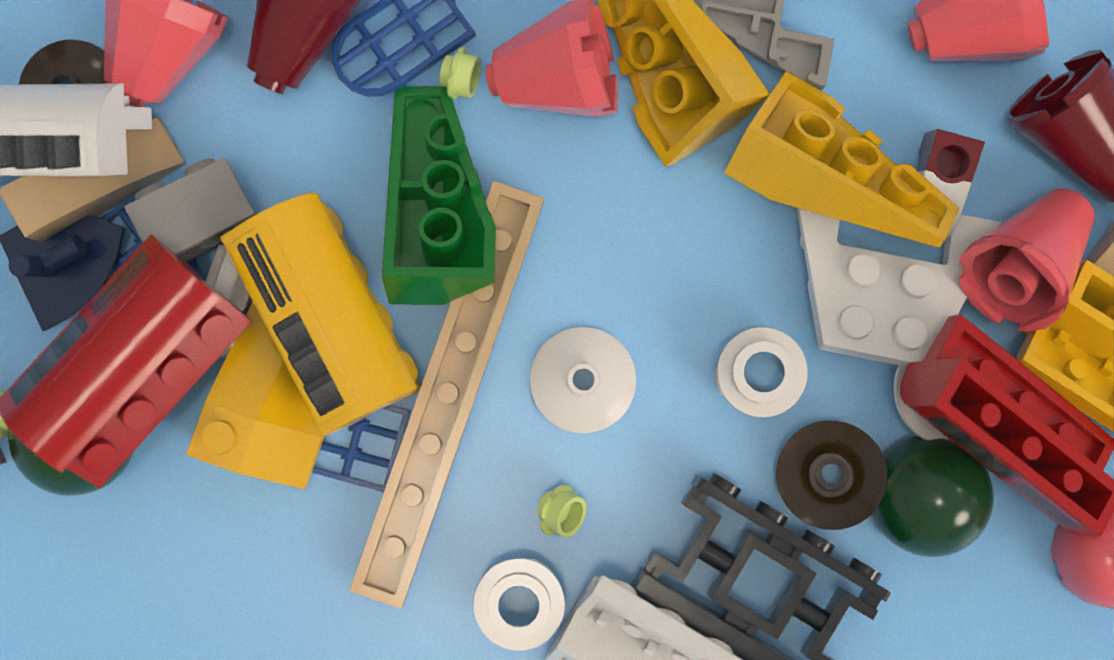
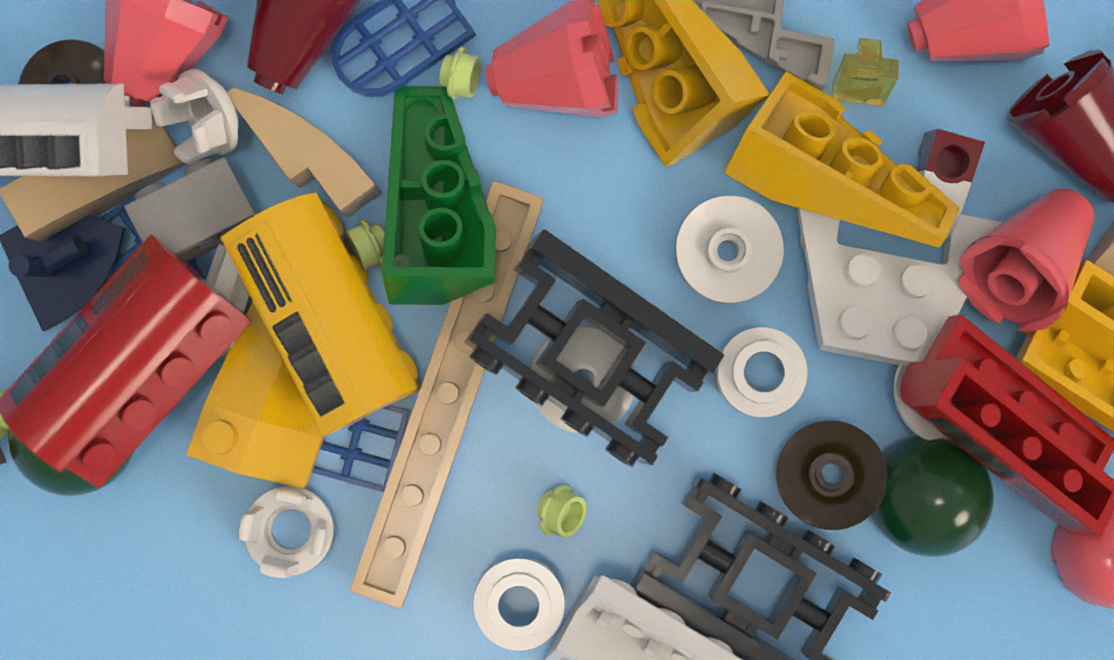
(189, 101): none -> white piece
(257, 533): none -> white piece
(306, 152): none -> tan slope
(367, 243): none -> yellowish green plate
(617, 312): none -> black fence
(756, 243): none -> white dish
(865, 75): none -> clear yellow tile

